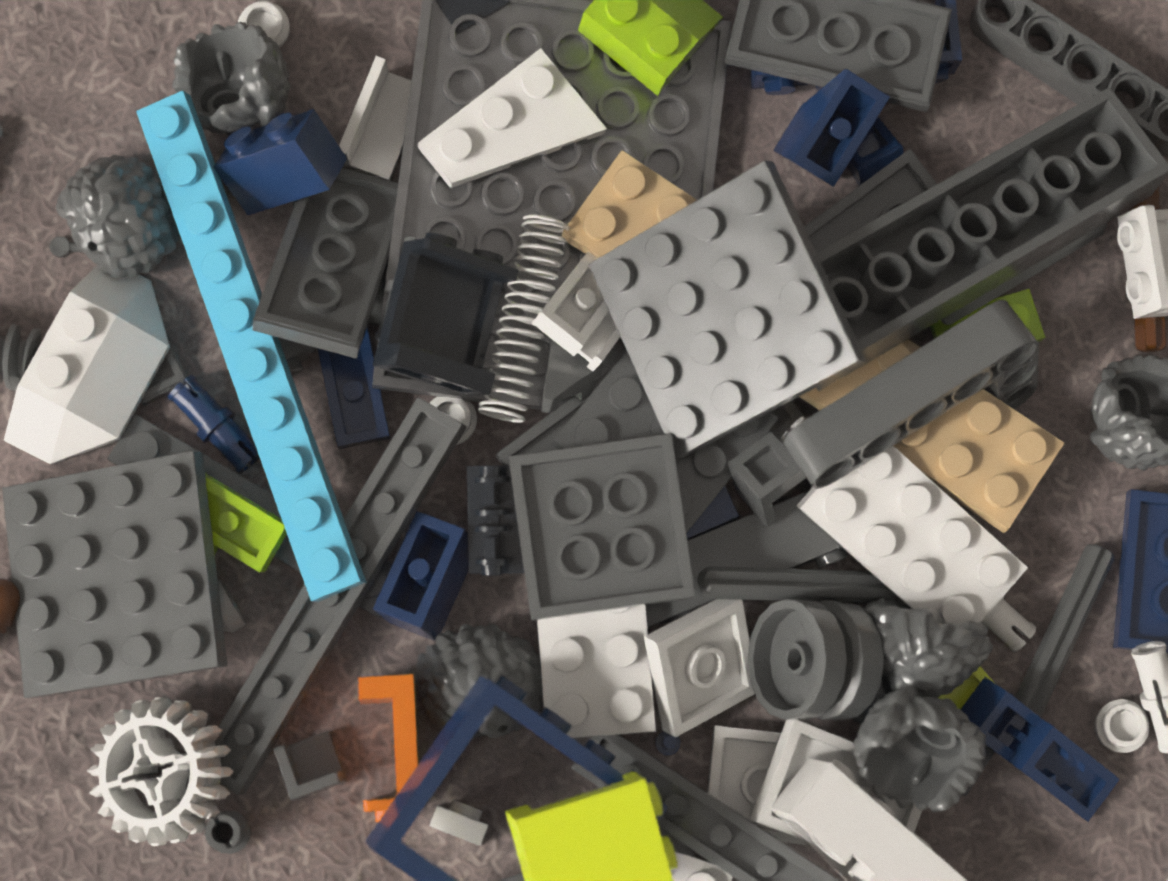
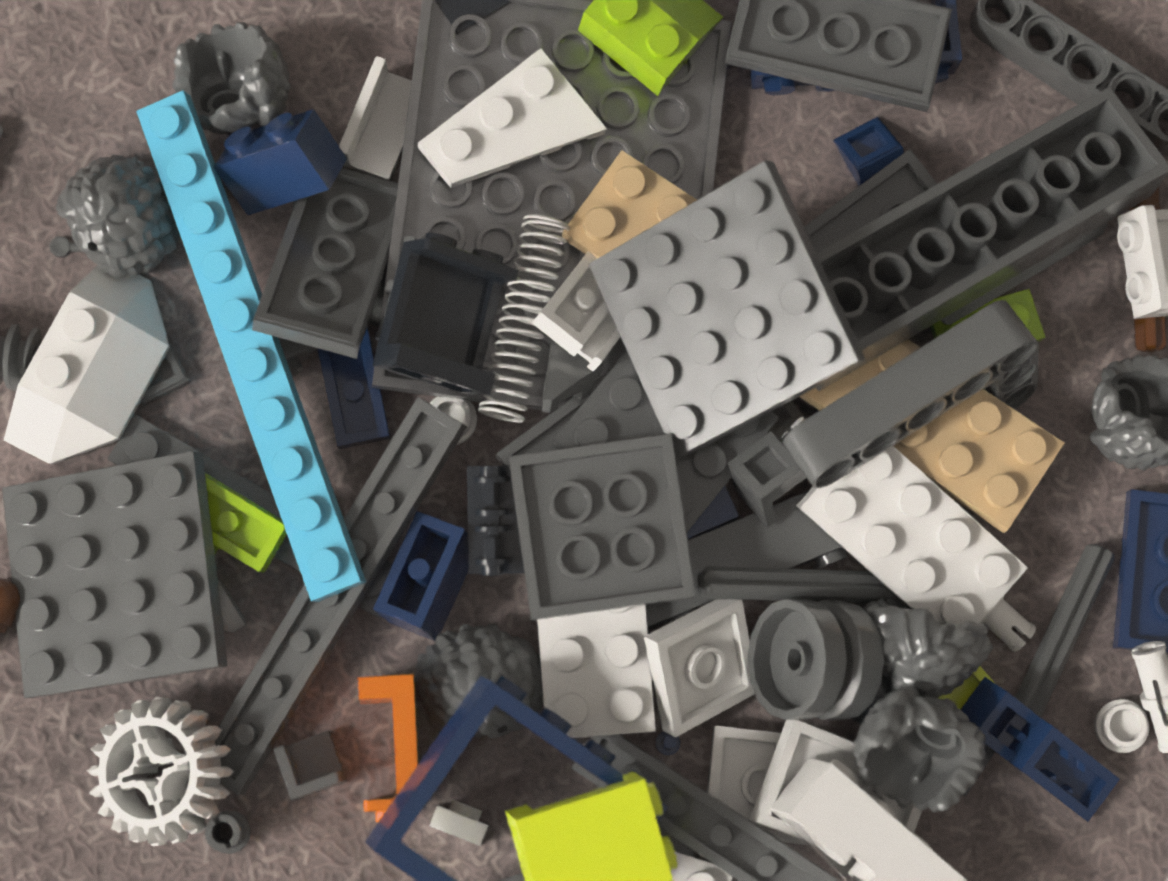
(215, 423): dark blue pin -> none
(270, 18): white plate -> none
(832, 126): dark blue slope -> none

